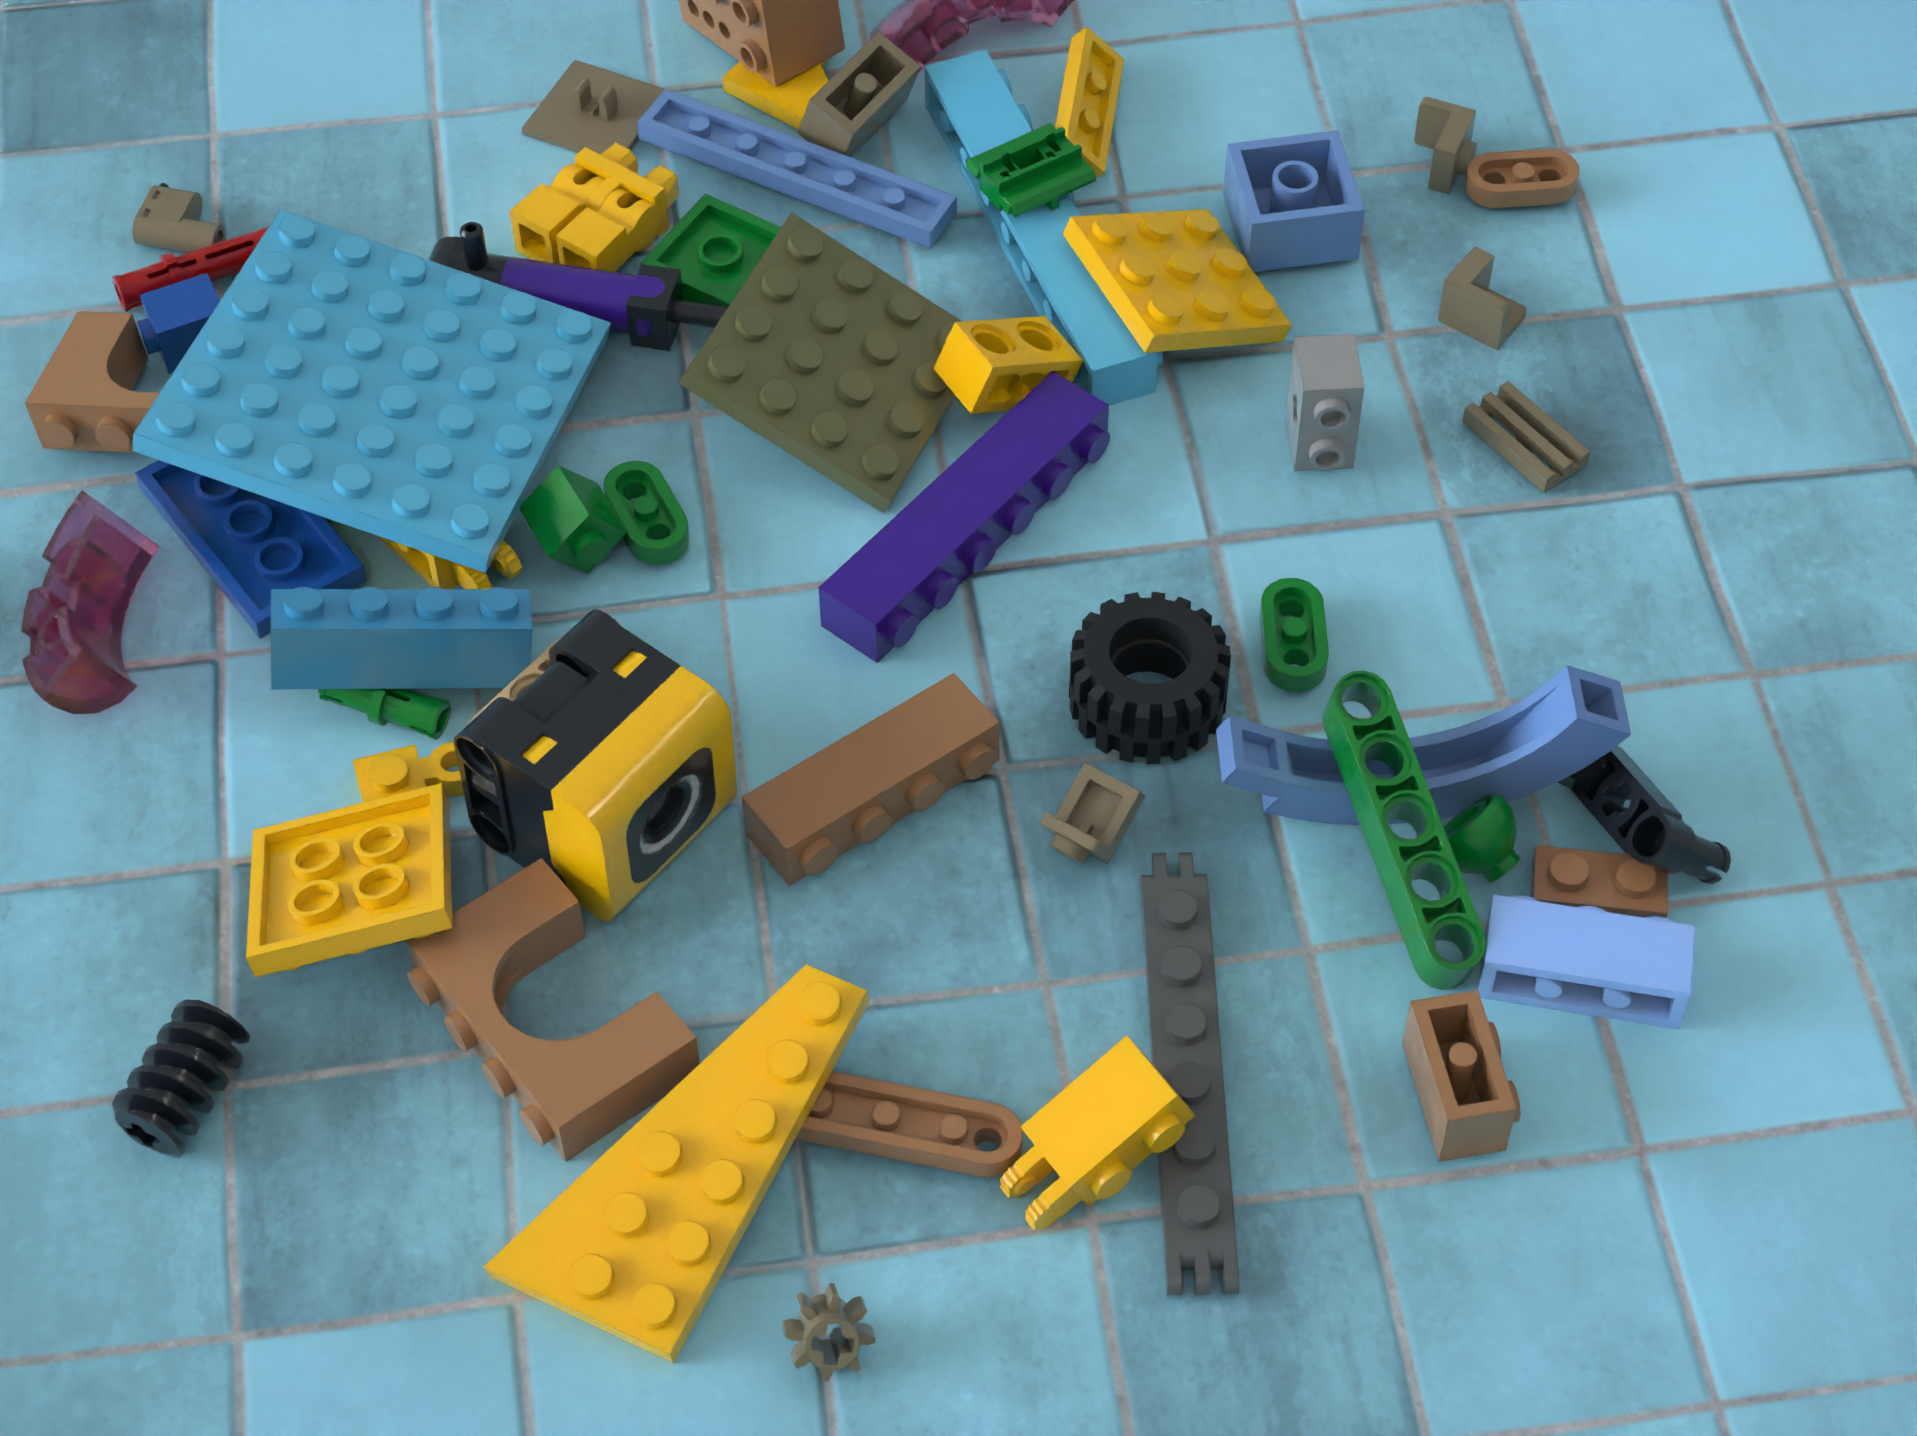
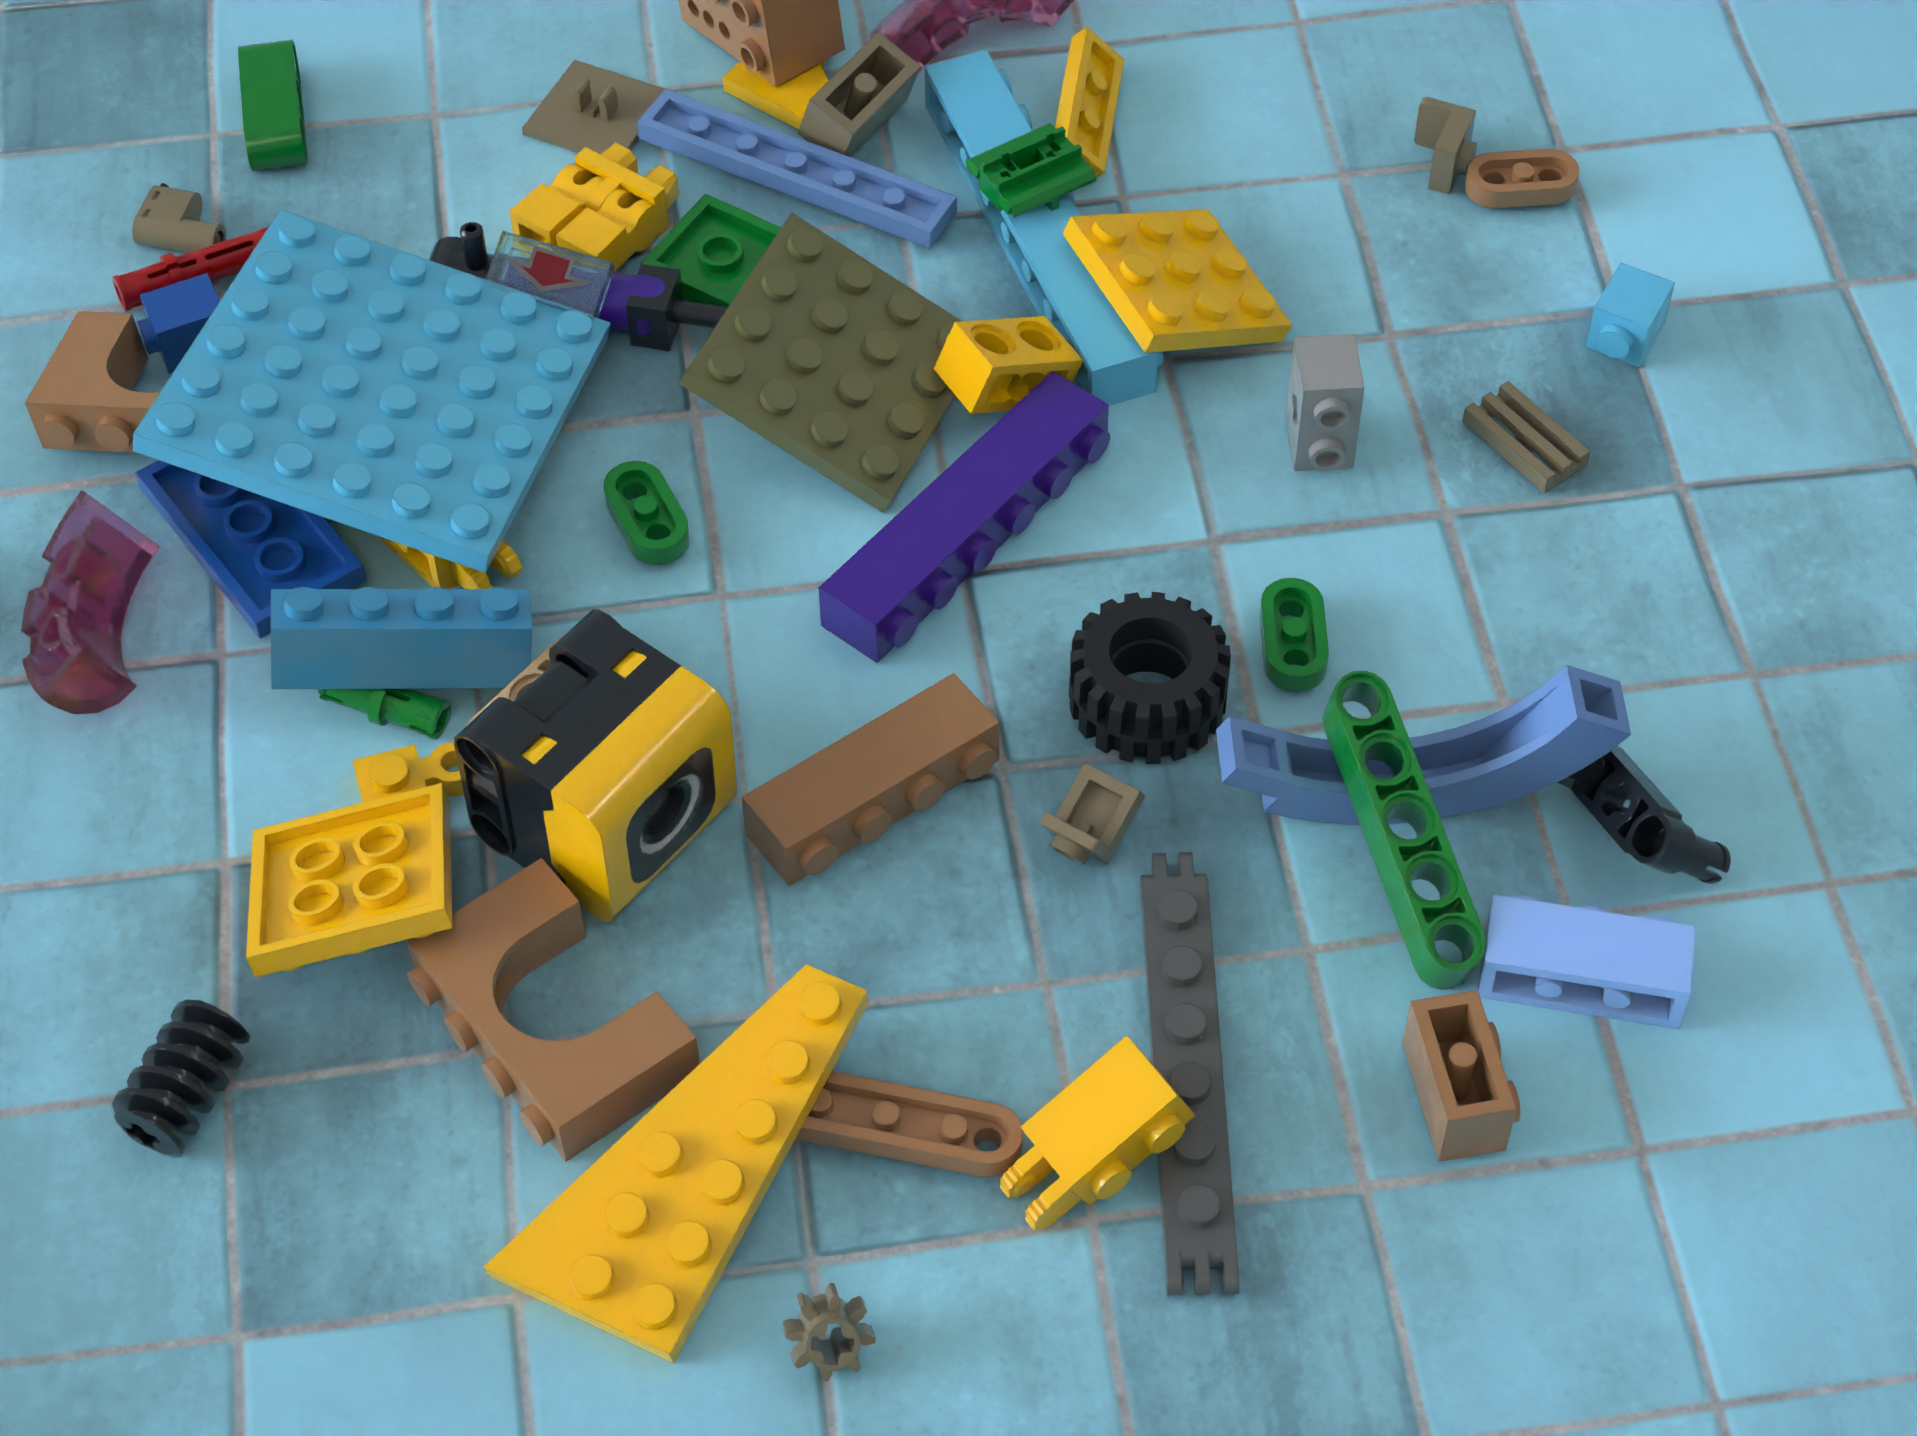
(272, 105): none -> green beam
(550, 274): none -> clear light blue tile
(573, 519): green brick -> none
(1293, 201): medium blue brick -> none
(1473, 307): dark tan panel -> none
(1484, 837): green brick -> none
(1598, 880): medium nougat plate -> none
(1630, 314): none -> medium azure brick

